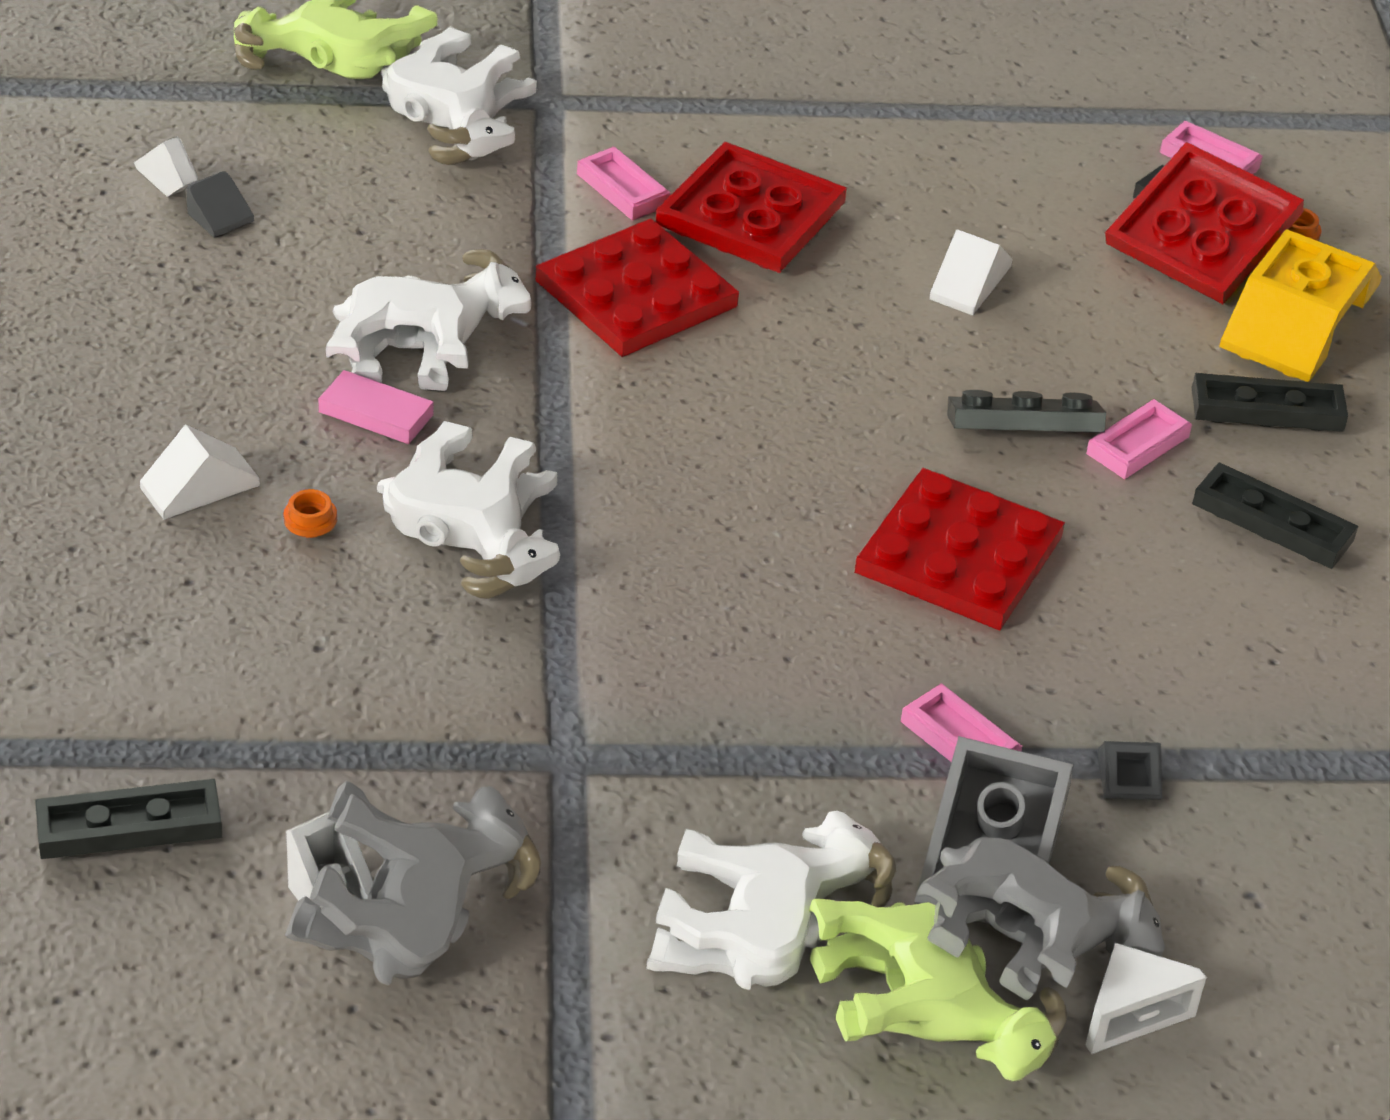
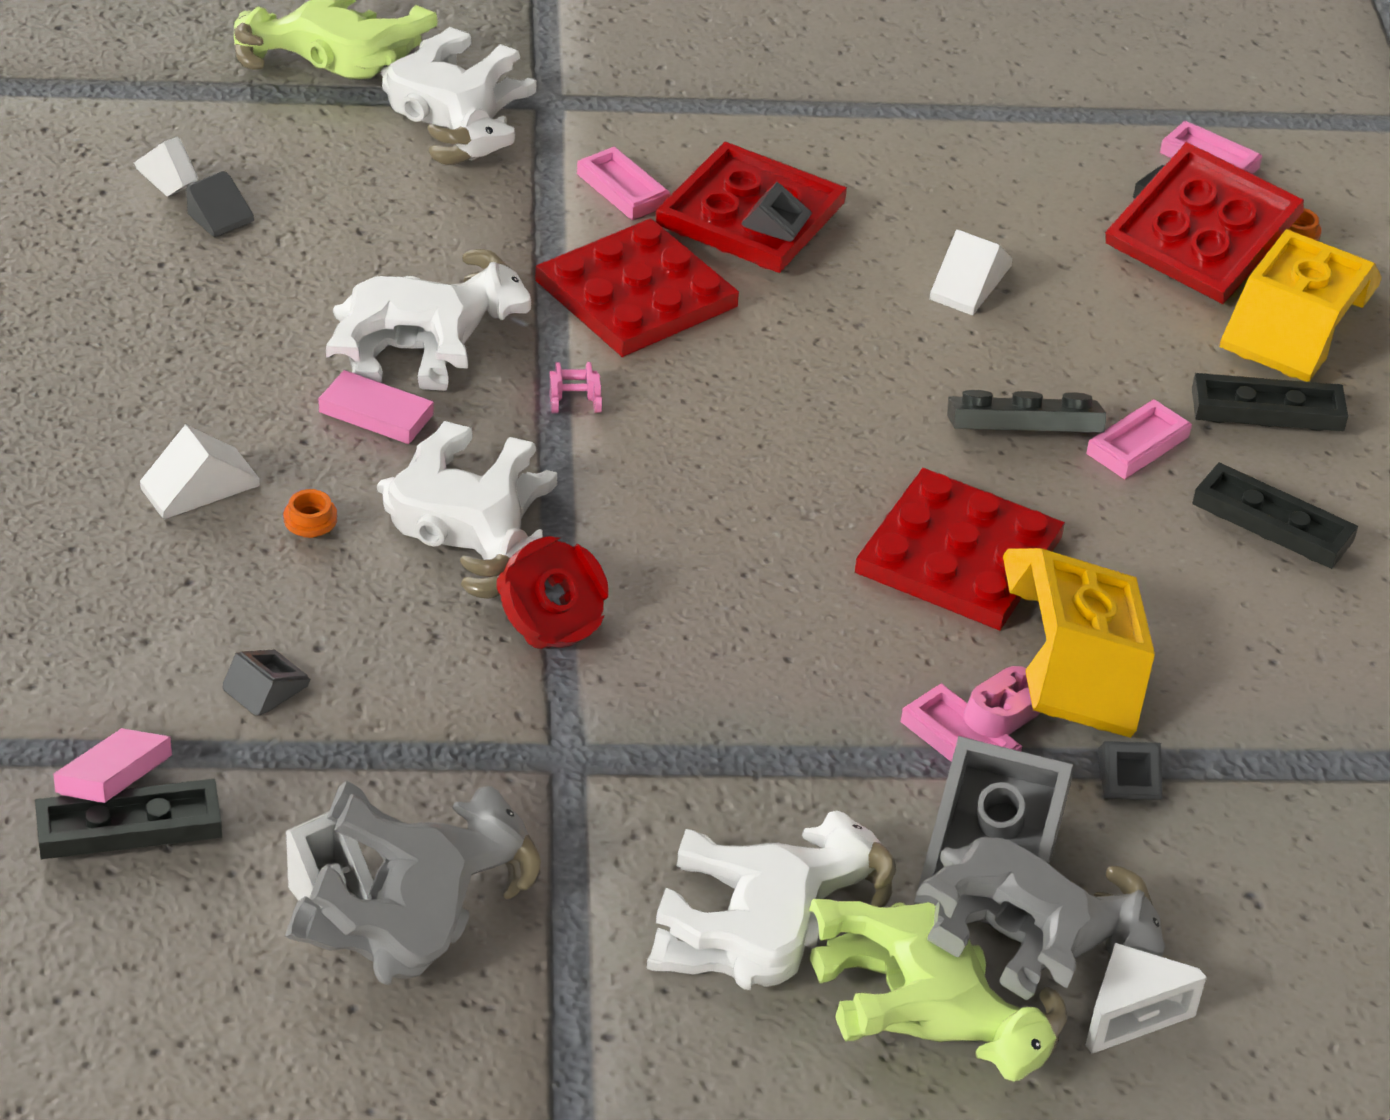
(112, 765): none -> bright pink tile
(263, 680): none -> dark grey slope
(531, 611): none -> red plate
(592, 385): none -> bright pink piece
(777, 214): none -> dark grey slope
(1000, 704): none -> bright pink beam
(1095, 635): none -> yellow slope

